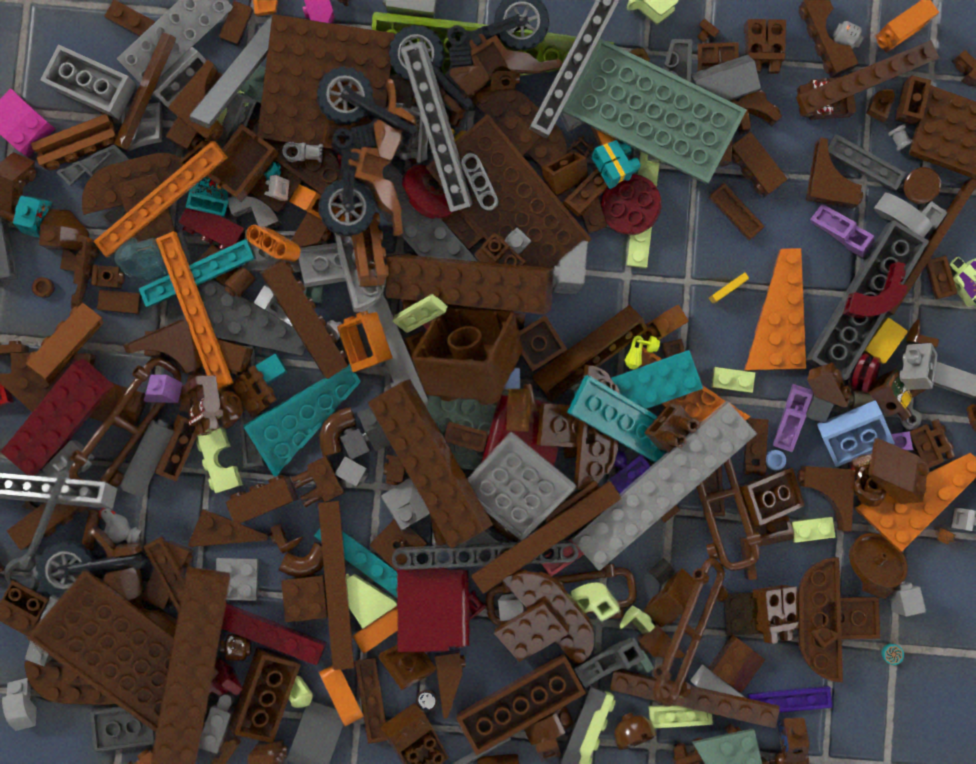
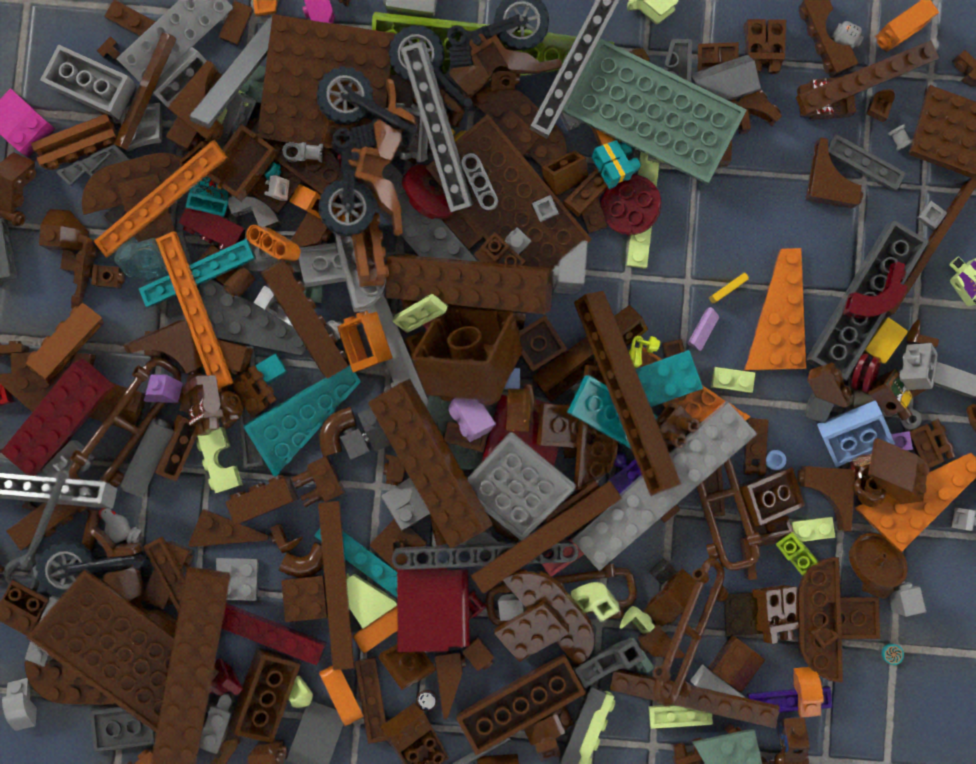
(30, 214): teal torso -> none
(43, 287): reddish brown tile -> none
(108, 48): none -> reddish brown tile
(119, 301): reddish brown tile -> none
(236, 647): reddish brown head -> none
(352, 472): light grey brick -> none
(471, 417): none -> lavender brick
(478, 654): none -> reddish brown brick
(545, 208): none -> light grey tile
(575, 145): reddish brown piece -> none
(627, 393): none -> reddish brown brick
(633, 731): reddish brown cylinder -> none
(665, 323): dark orange slope -> none
(703, 329): none -> lavender slope
(708, 29): reddish brown tile -> none
(736, 211): reddish brown plate -> none
(757, 165): reddish brown brick -> none
(793, 417): medium lavender slope -> none
(796, 552): none -> lime slope
(809, 692): none -> orange brick
(843, 230): medium lavender slope -> none
(896, 209): light grey brick -> none
(913, 100): reddish brown brick -> none
(922, 185): reddish brown piece -> none
(941, 277): reddish brown plate -> none
(945, 536): clear orange plate -> none

